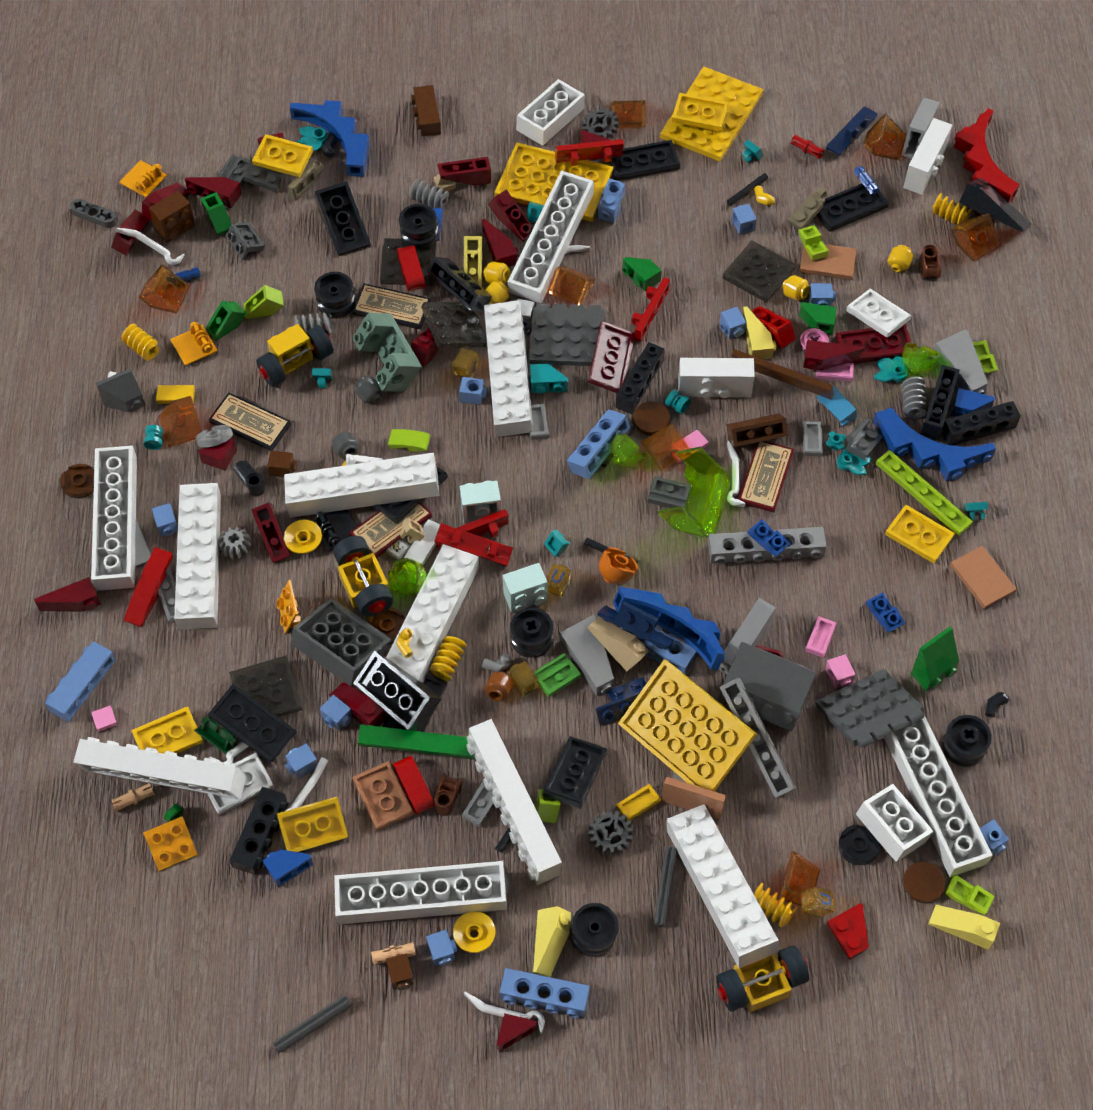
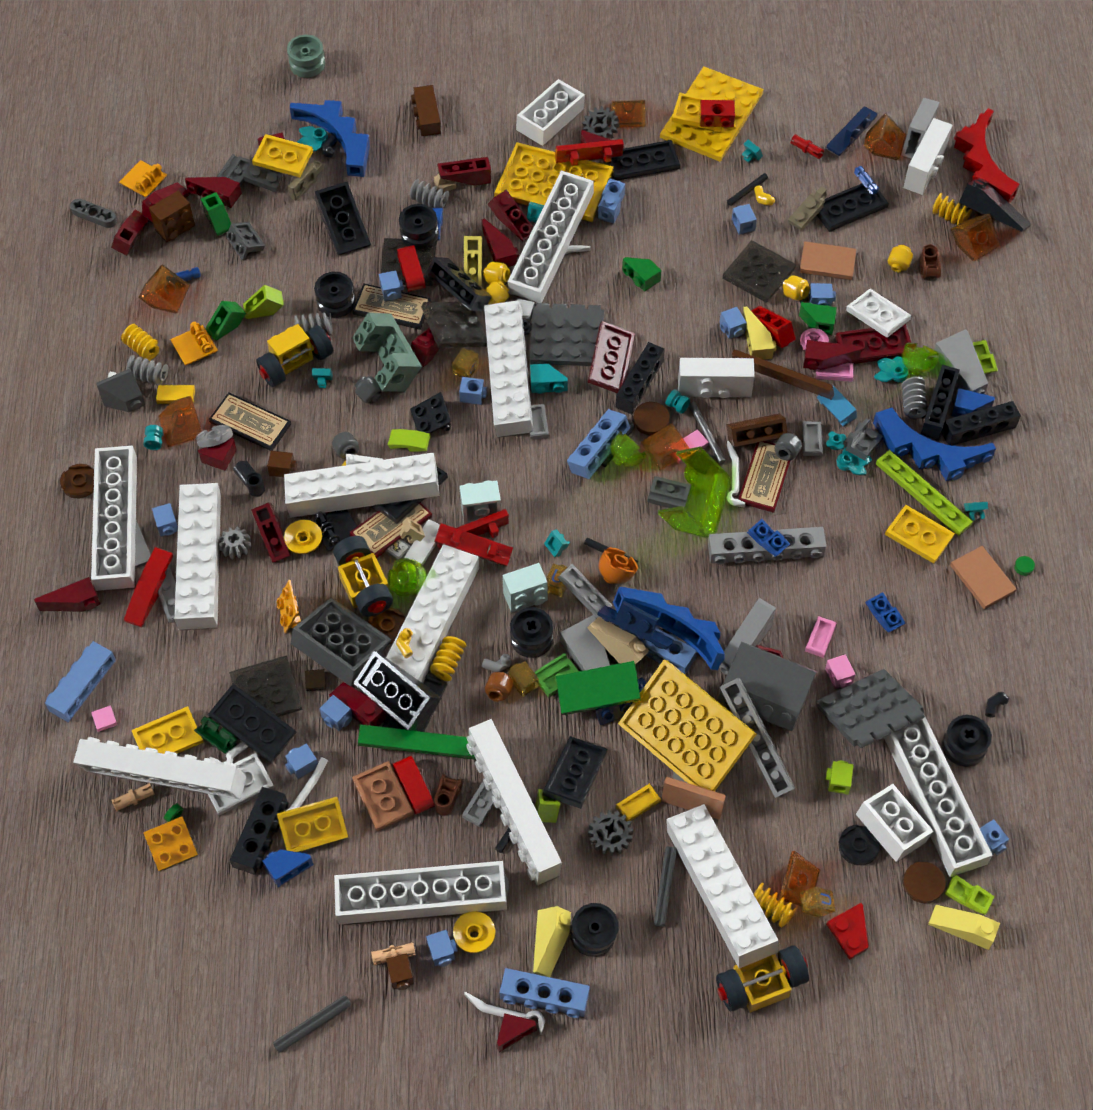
(133, 233): white piece -> none
(147, 371): none -> light grey piece
(306, 56): none -> sand green wheel
(315, 680): none -> dark brown tile
(390, 285): none -> medium blue brick
(431, 415): none -> black hinge
(570, 284): clear orange slope -> none
(583, 590): none -> light grey tile
(598, 688): none -> green tile
(657, 297): red hinge -> none
(707, 433): none -> flat silver bar
(717, 113): none -> red brick
(787, 446): none -> dark grey head
(813, 242): lime slope -> none
(840, 777): none -> lime brick
(936, 660): green slope -> none
(1024, 565): none -> green tile

